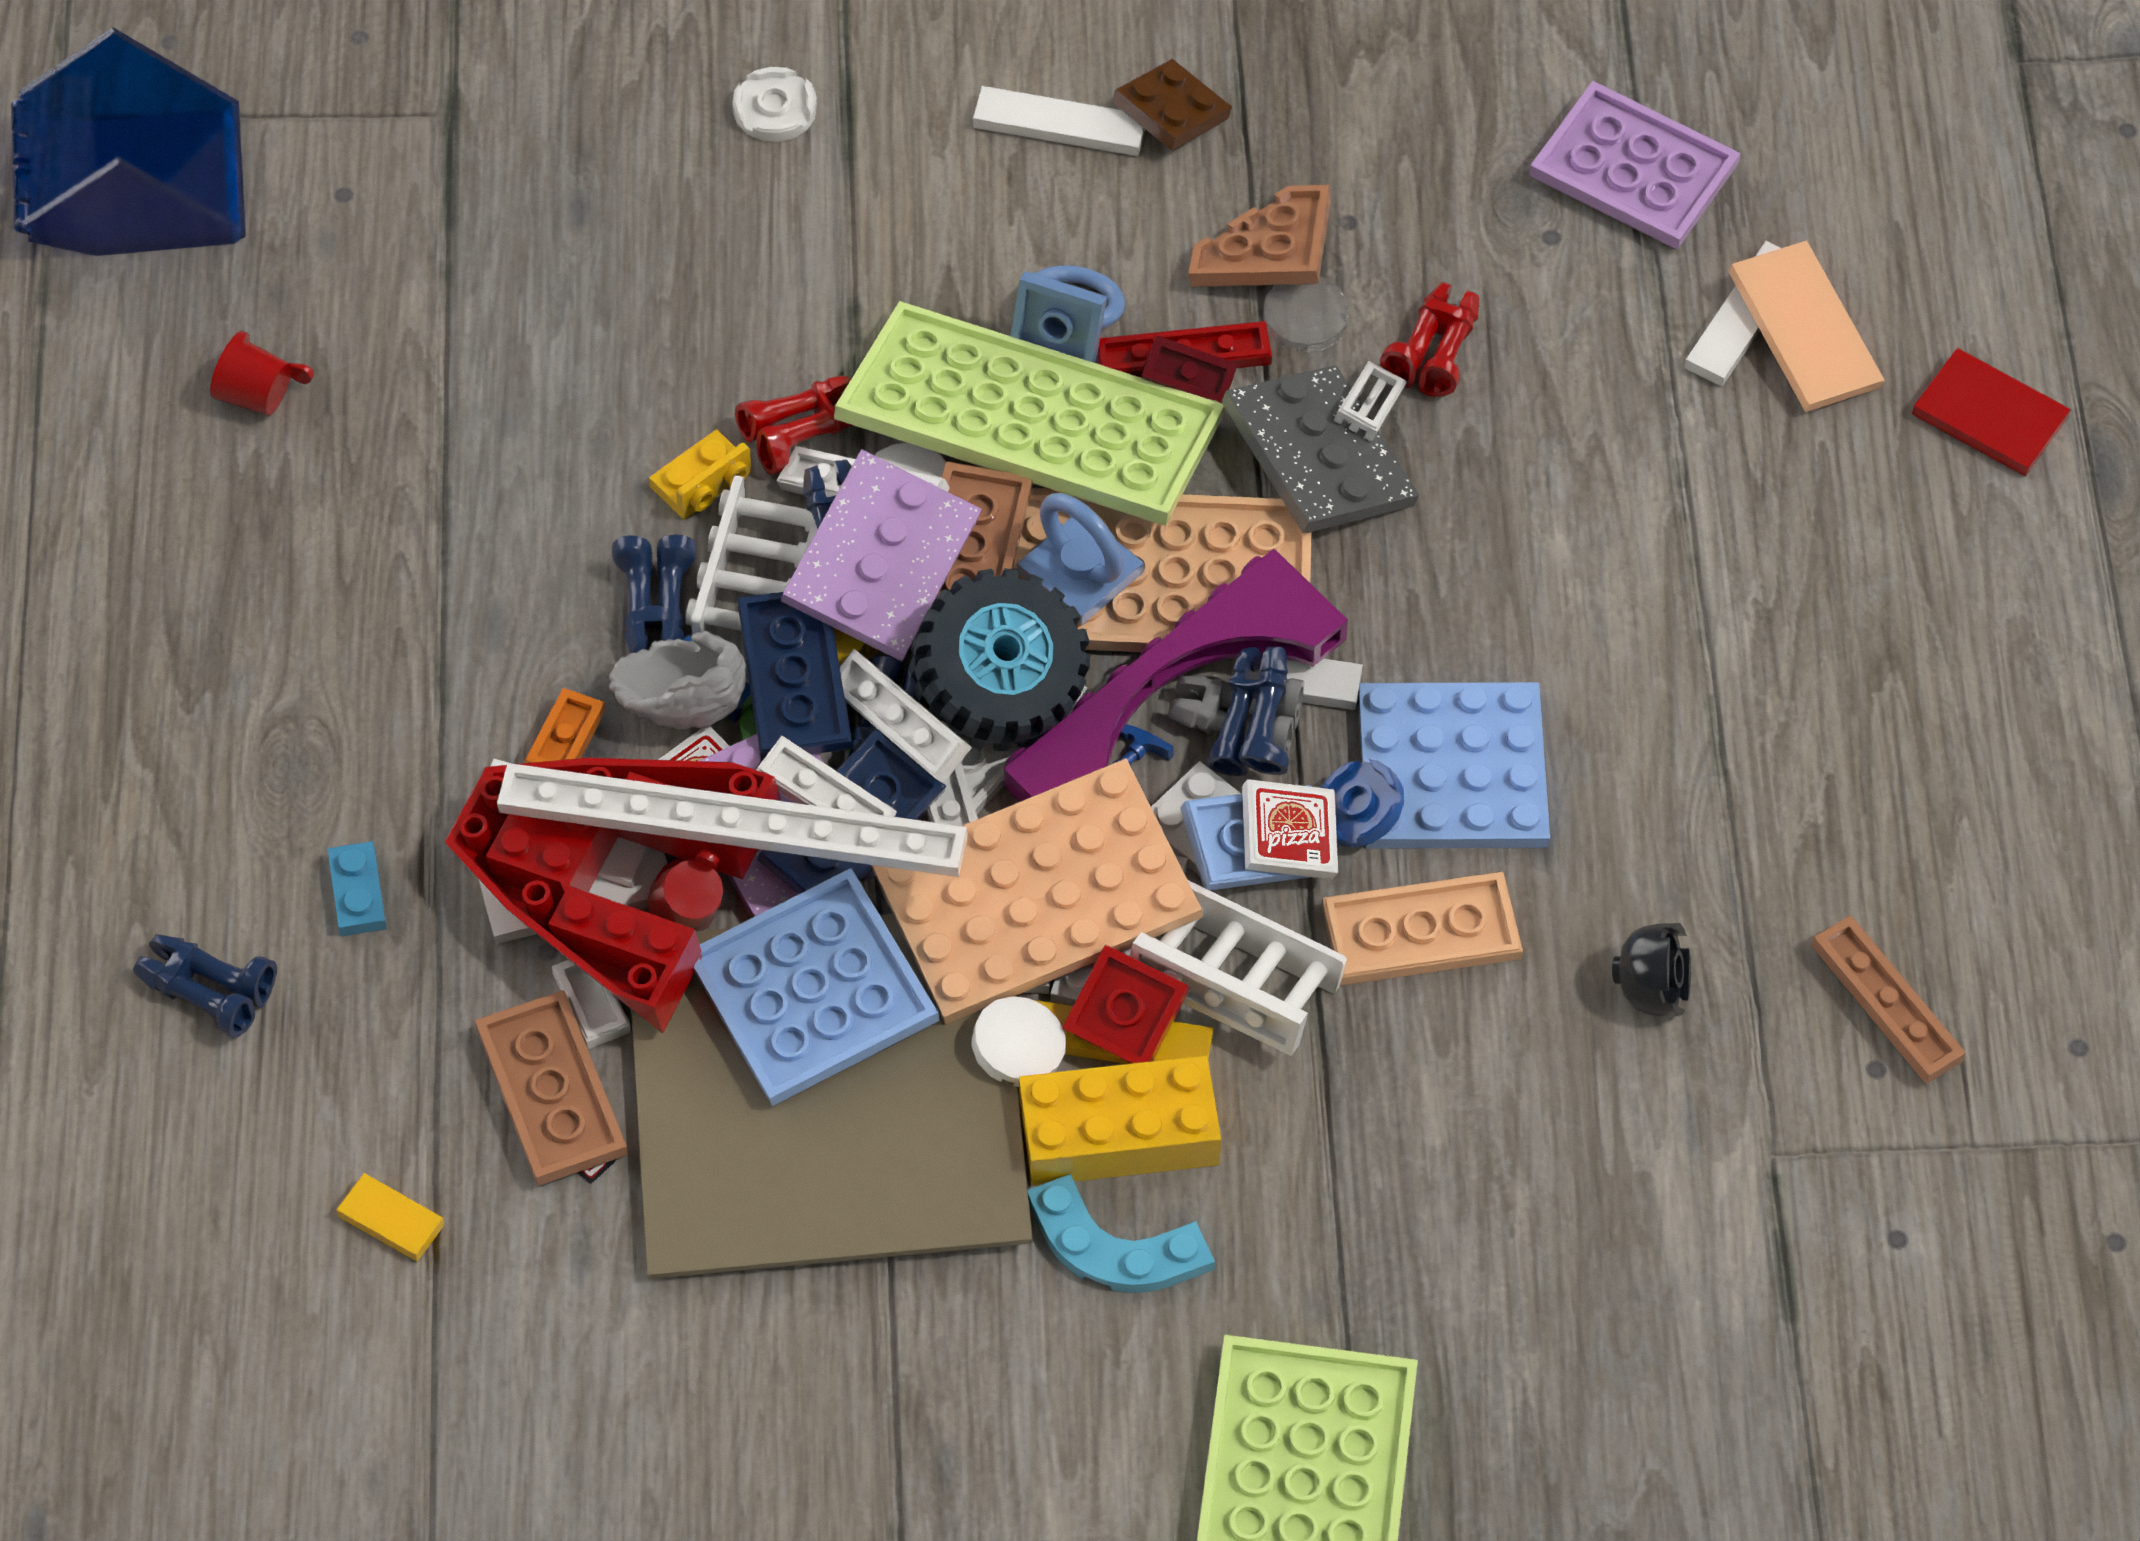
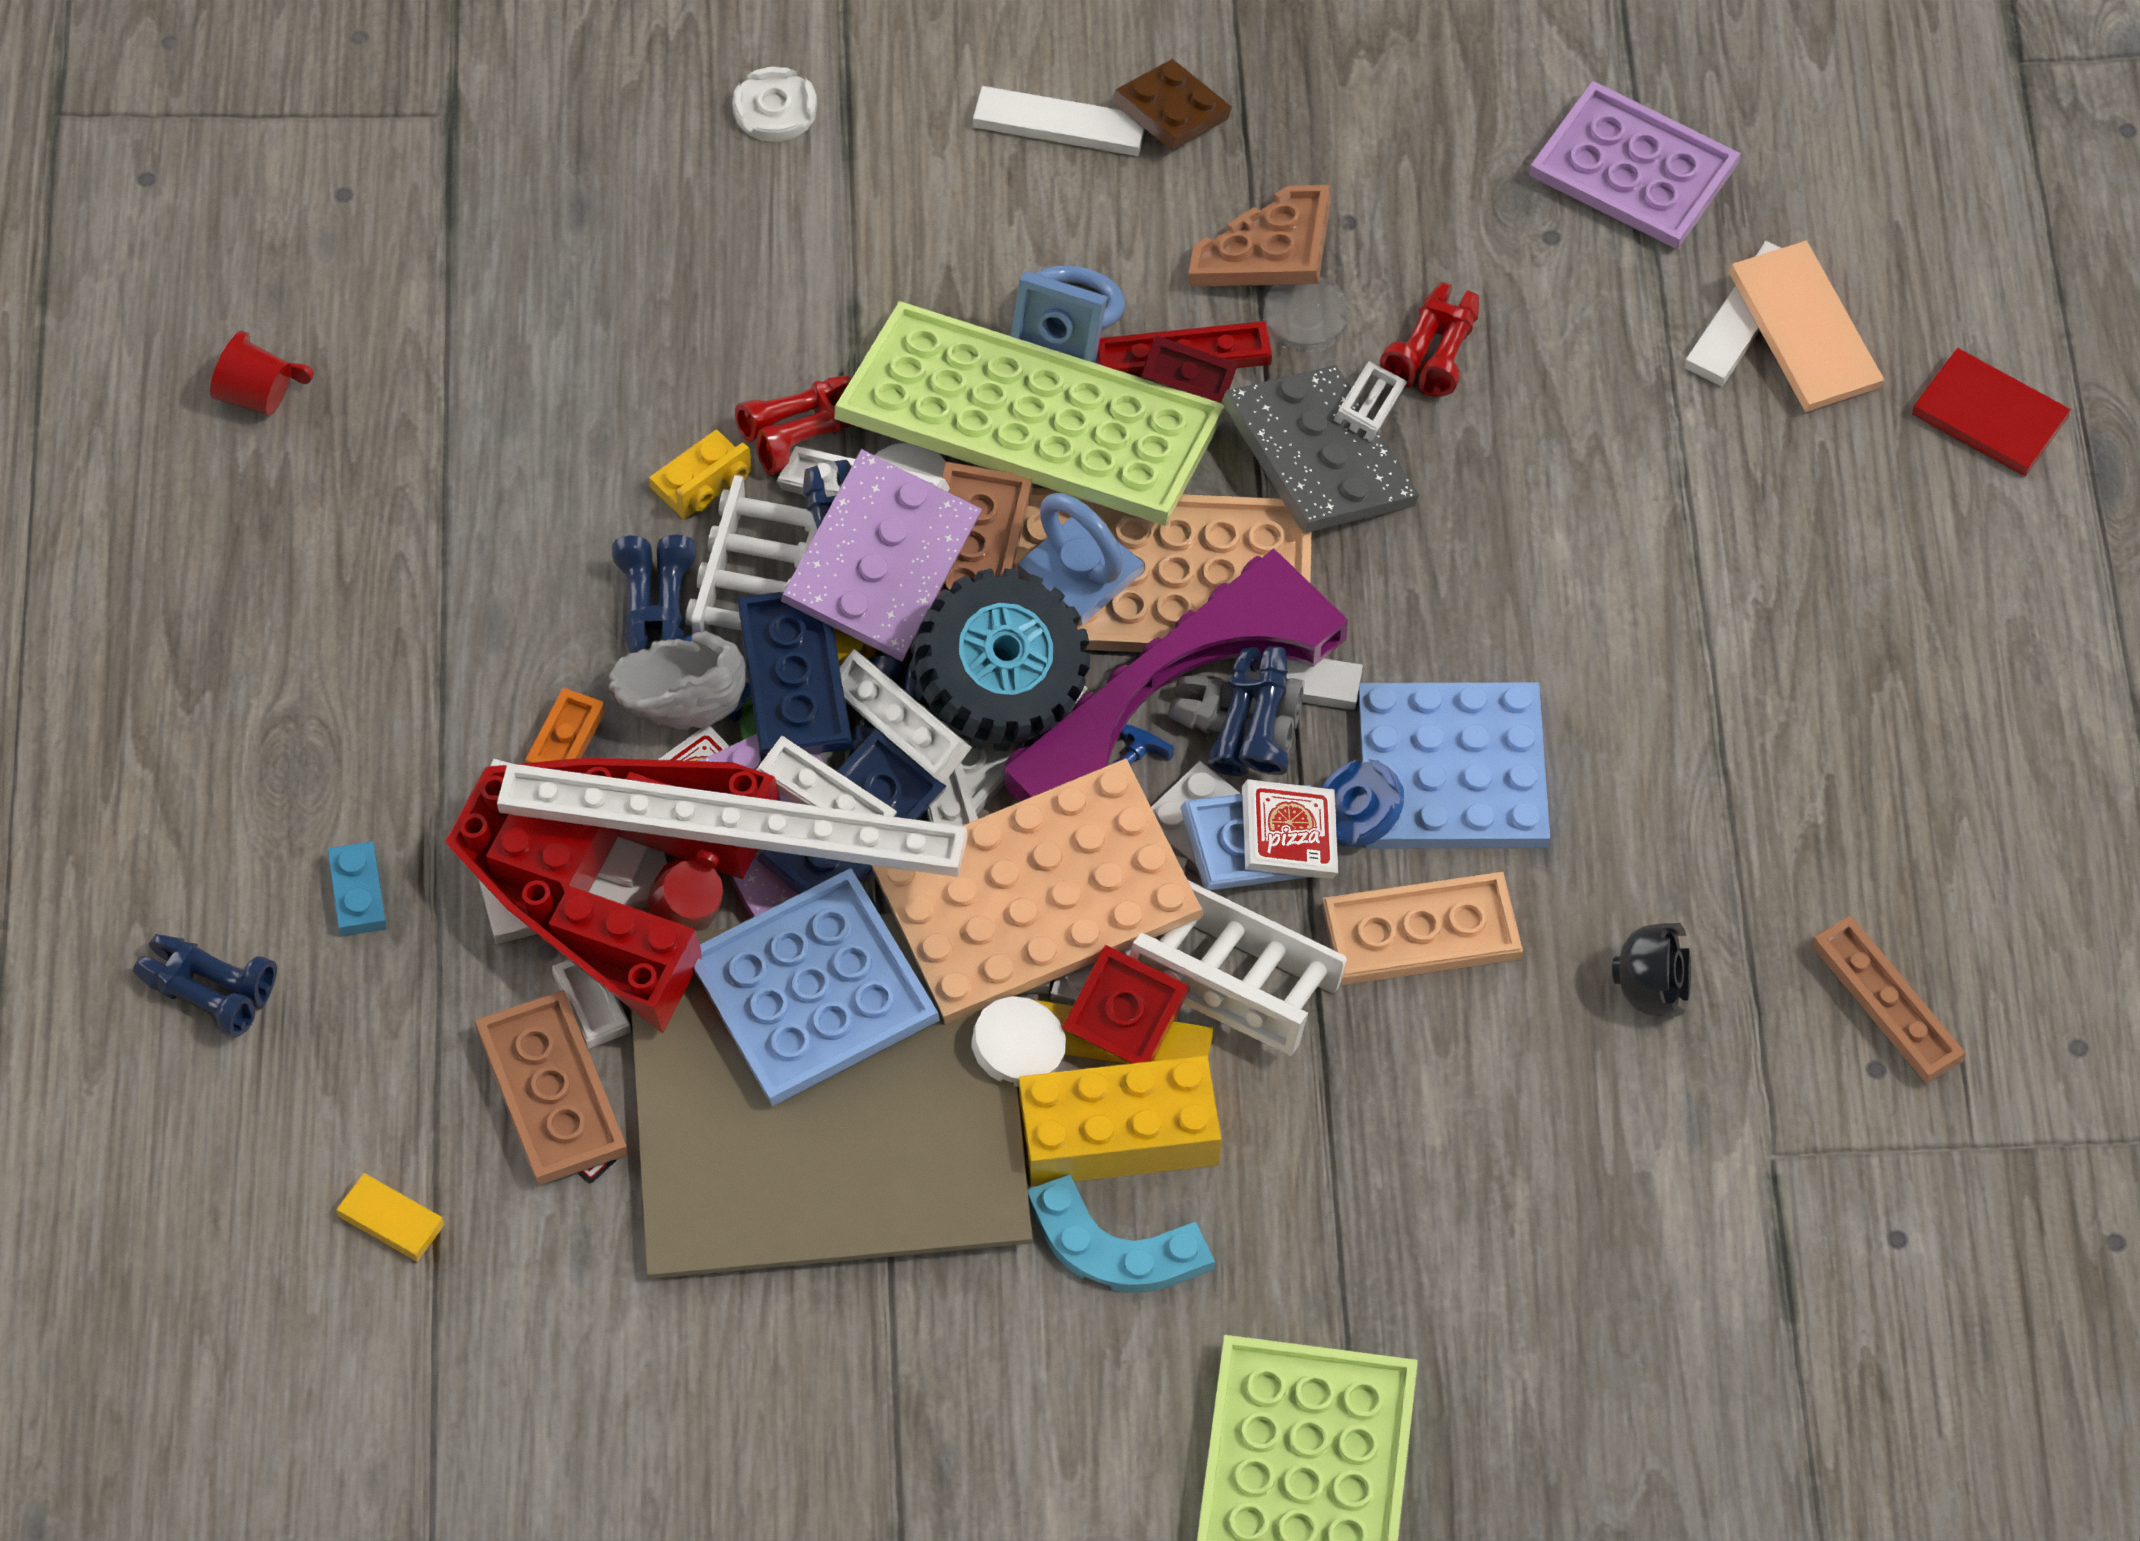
(126, 154): clear blue windscreen -> none

